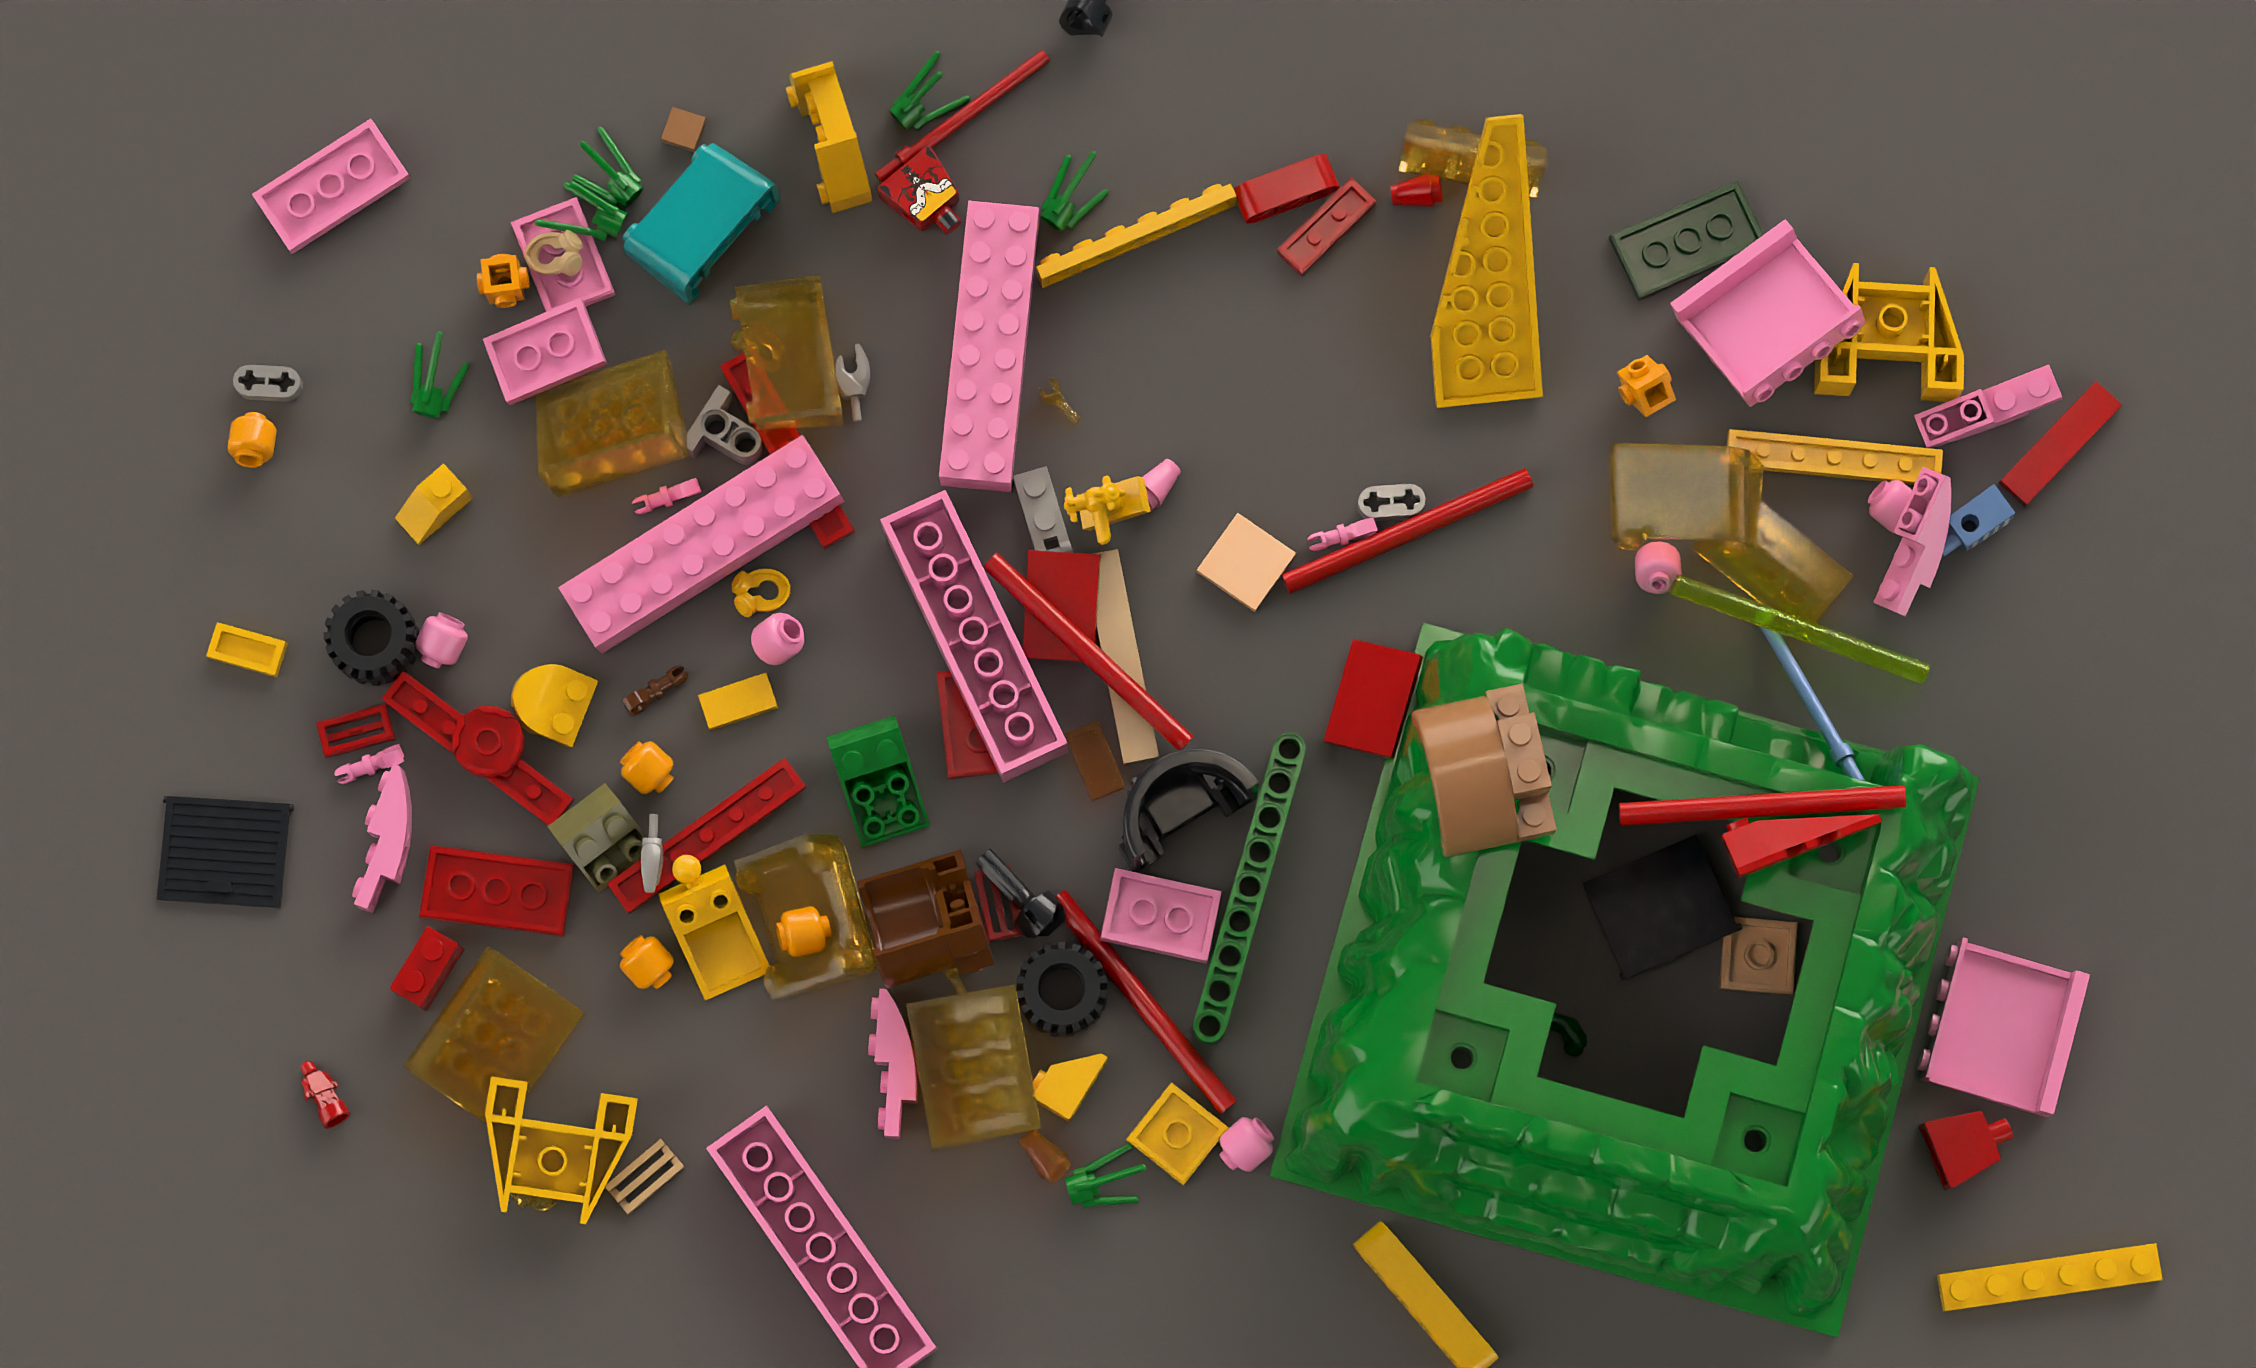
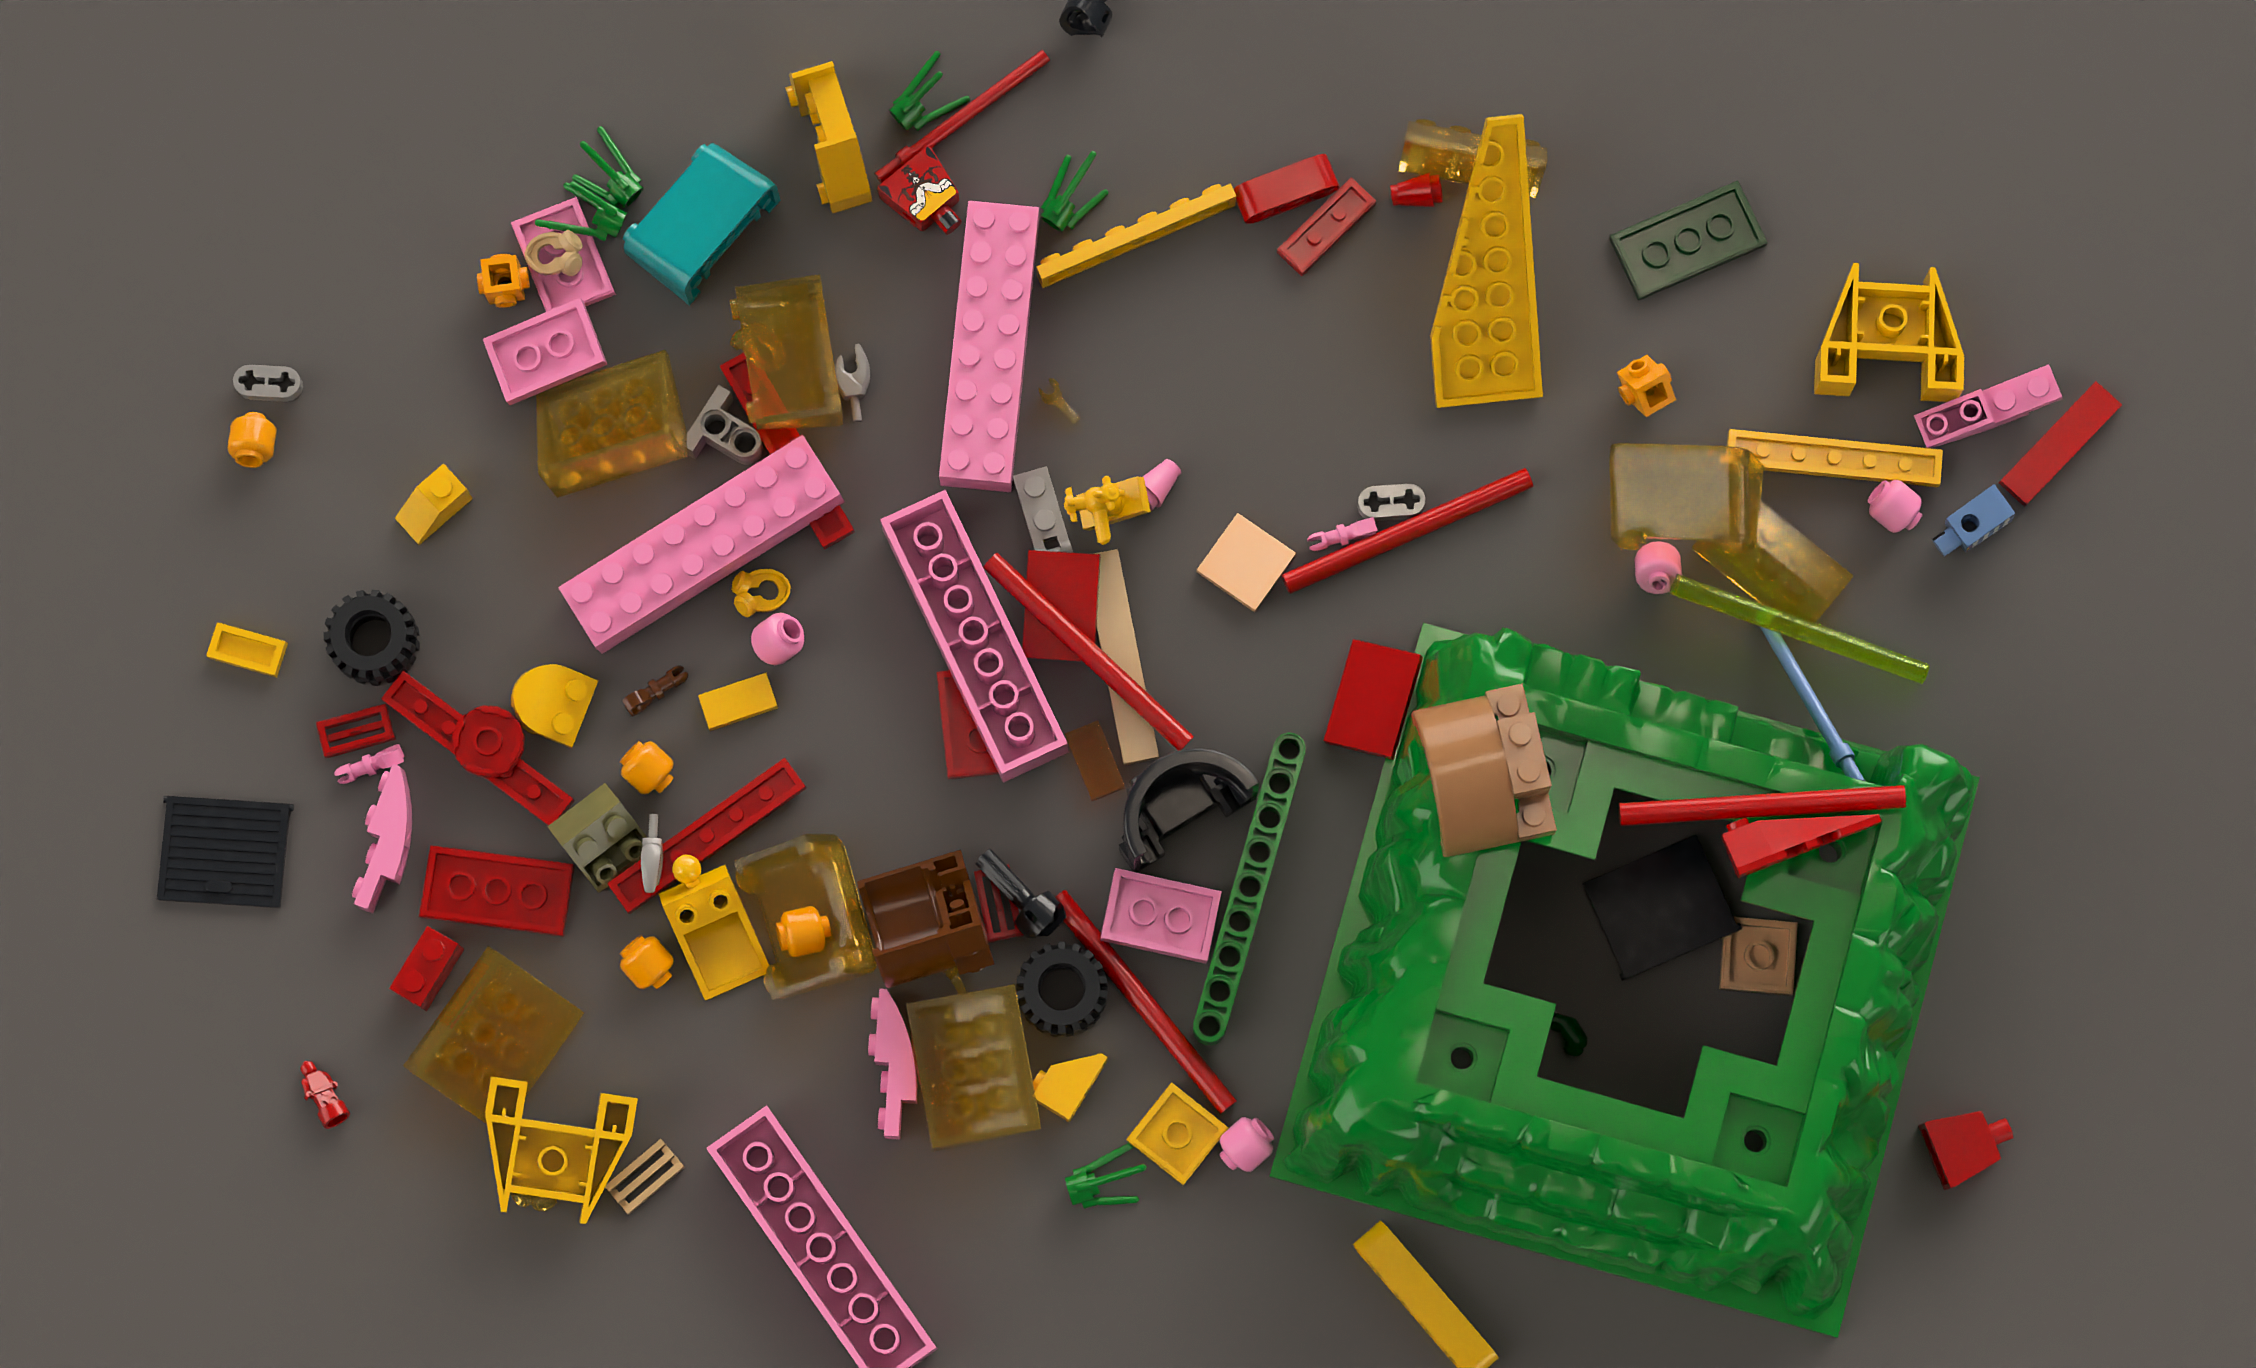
(331, 186): bright pink plate -> none
(427, 398): green plant -> none
(441, 640): bright pink head -> none
(667, 495): bright pink piece -> none
(683, 129): medium nougat tile -> none
(878, 781): green slope -> none
(1045, 1156): clear orange cone -> none
(1767, 314): bright pink panel -> none
(1924, 535): bright pink slope -> none
(2003, 1028): bright pink panel -> none
(2049, 1277): yellow plate -> none

